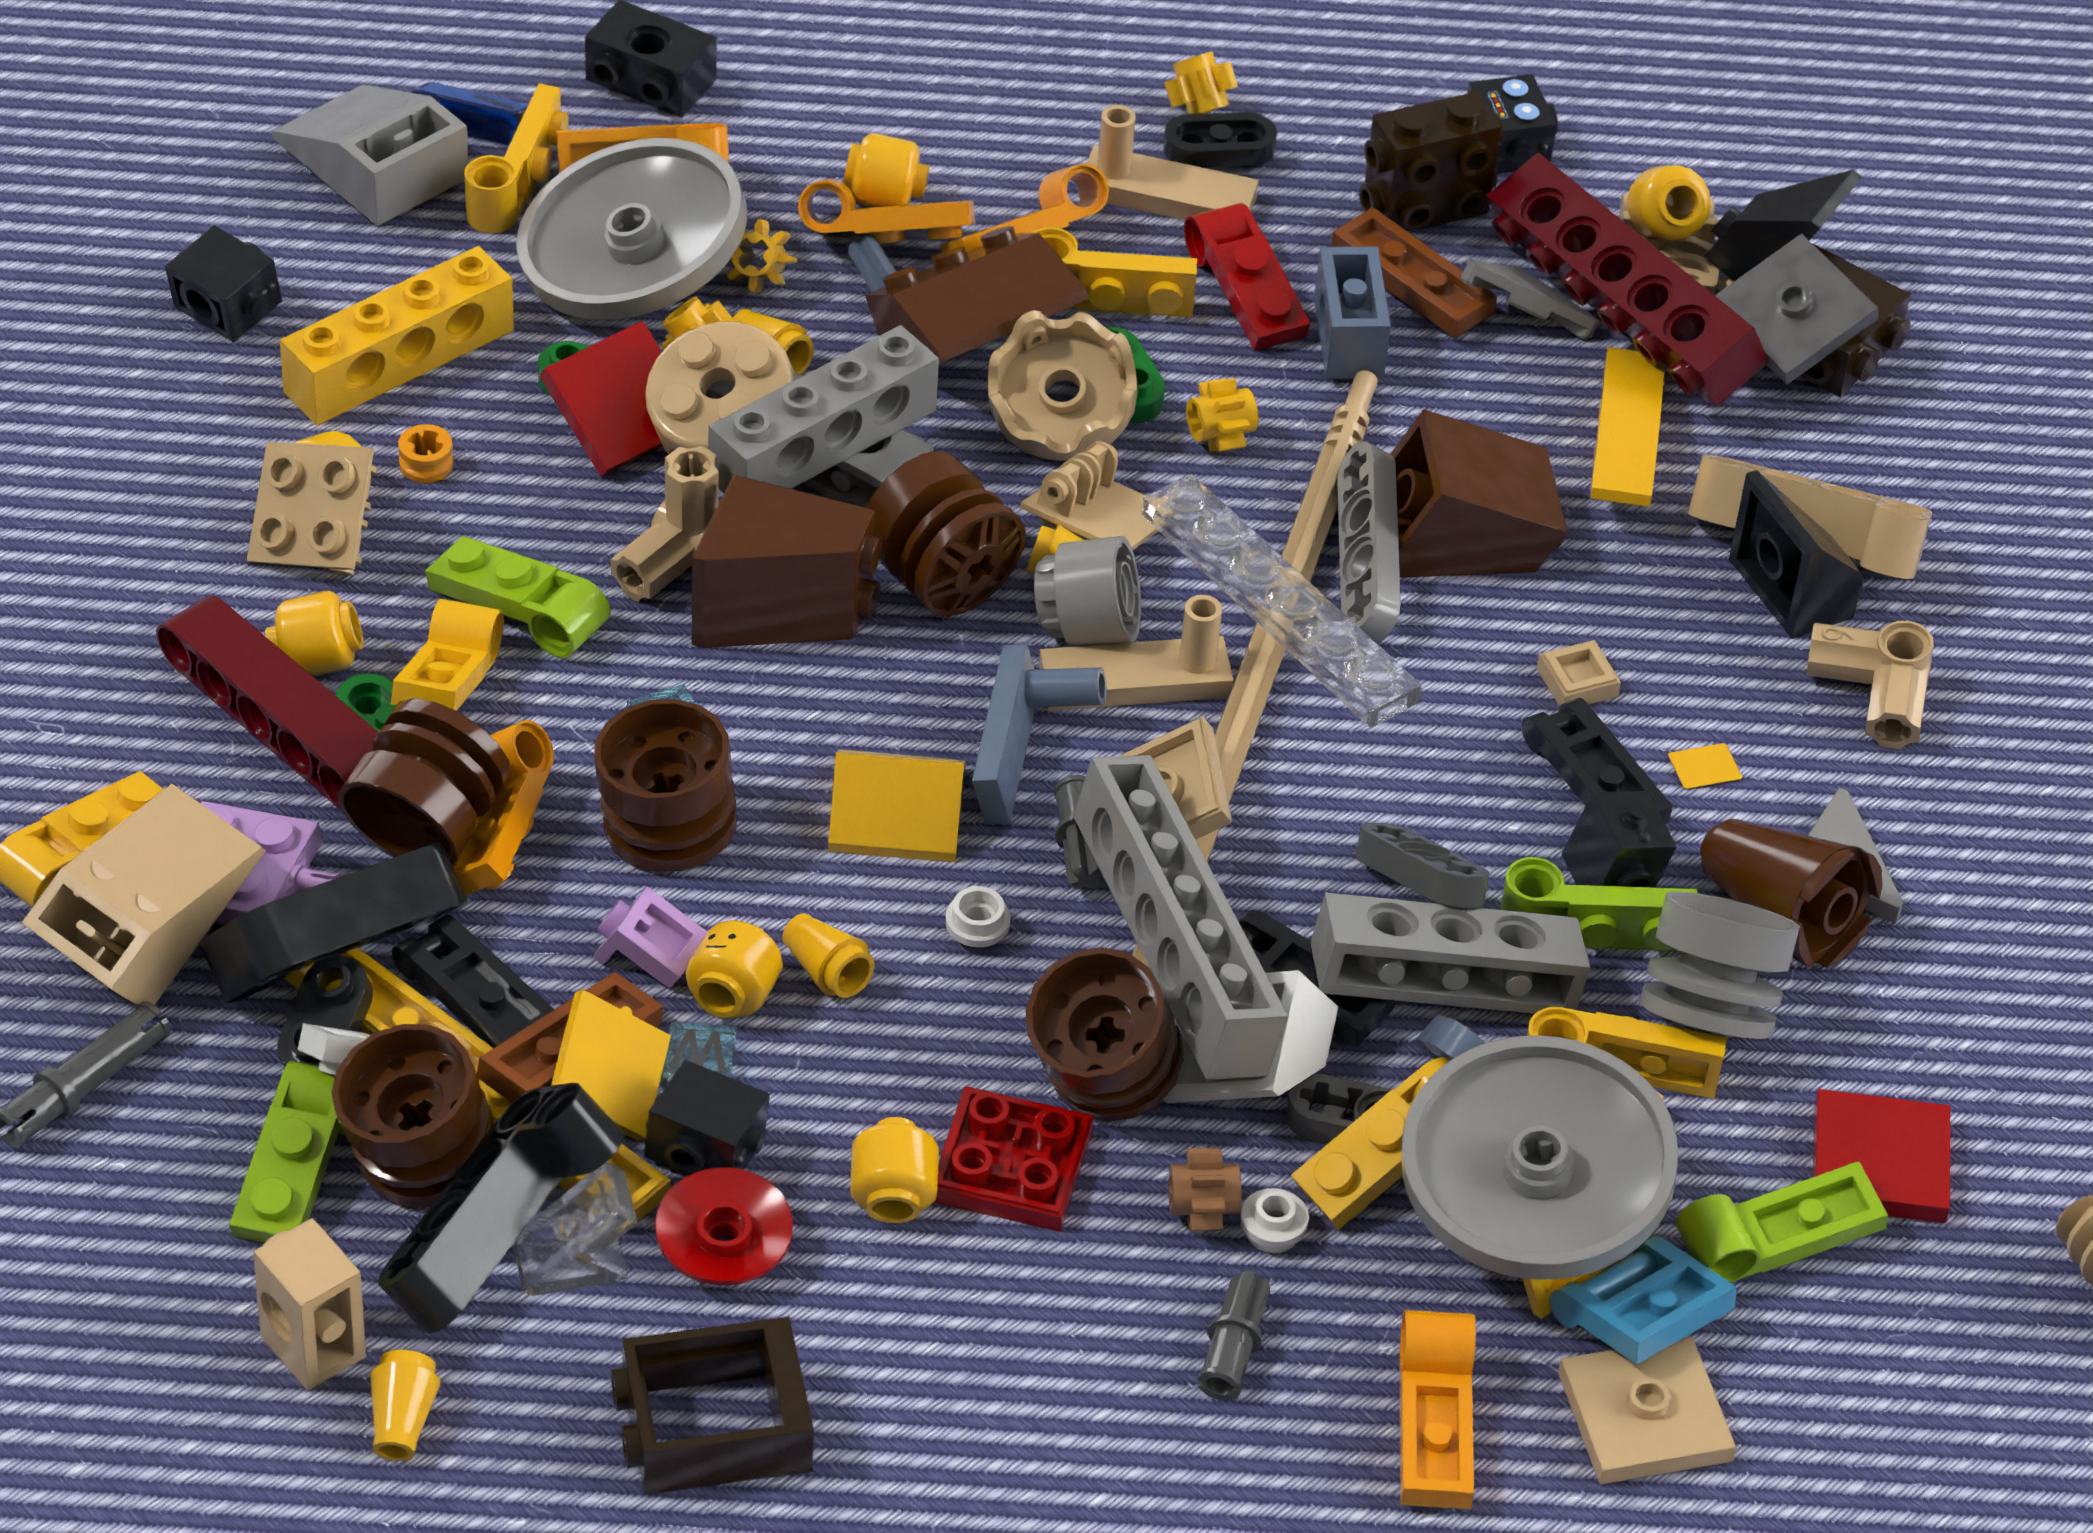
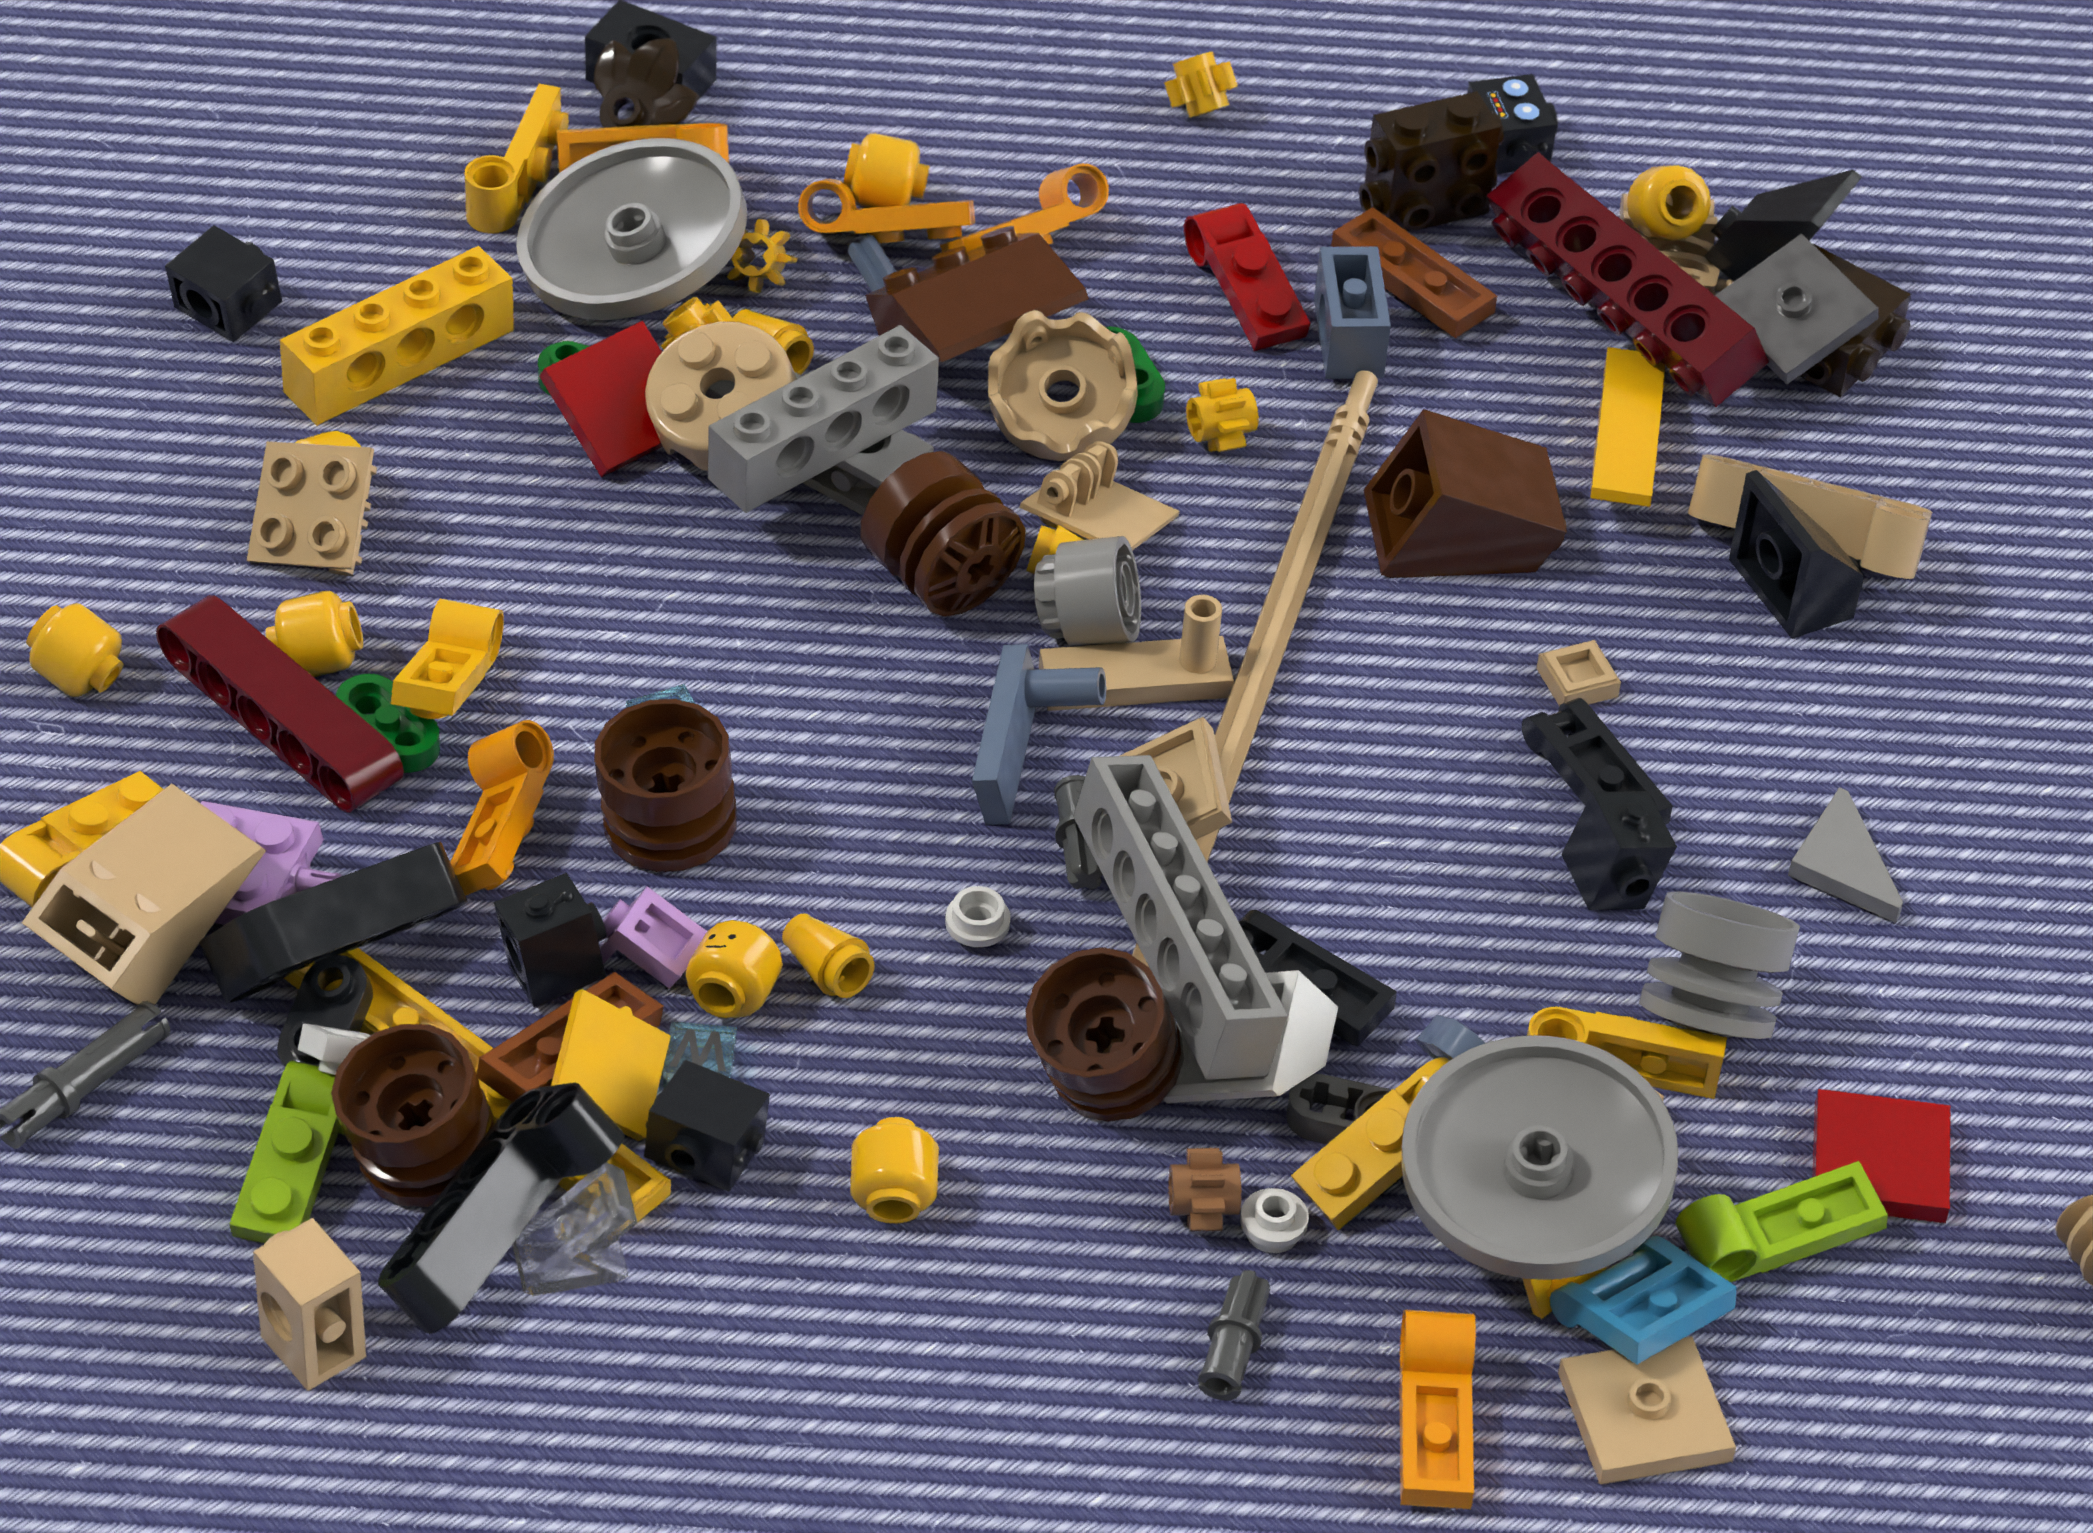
(75, 650): none -> yellow head
(380, 148): light grey slope -> none
(401, 1400): yellow cone -> none
(424, 780): reddish brown wheel -> none
(427, 467): light orange bush -> none
(470, 981): black plate -> none
(484, 114): clear blue slope -> none
(551, 939): none -> black head
(554, 603): lime plate -> none
(644, 80): none -> dark brown plate
(676, 528): tan piece -> none
(711, 1357): dark brown window -> none
(729, 1205): red dish -> none
(783, 568): reddish brown slope -> none
(896, 805): yellow slope -> none
(1012, 1158): red tile -> none
(1127, 280): yellow plate -> none
(1157, 183): tan piece -> none
(1220, 139): black plate -> none
(1282, 601): clear plate -> none
(1369, 540): light grey beam -> none
(1422, 865): dark grey beam -> none
(1448, 954): light grey brick -> none
(1530, 295): light grey tile -> none
(1606, 914): lime plate -> none
(1704, 765): yellow sticker -> none
(1800, 878): reddish brown cone -> none
(1889, 659): tan piece -> none

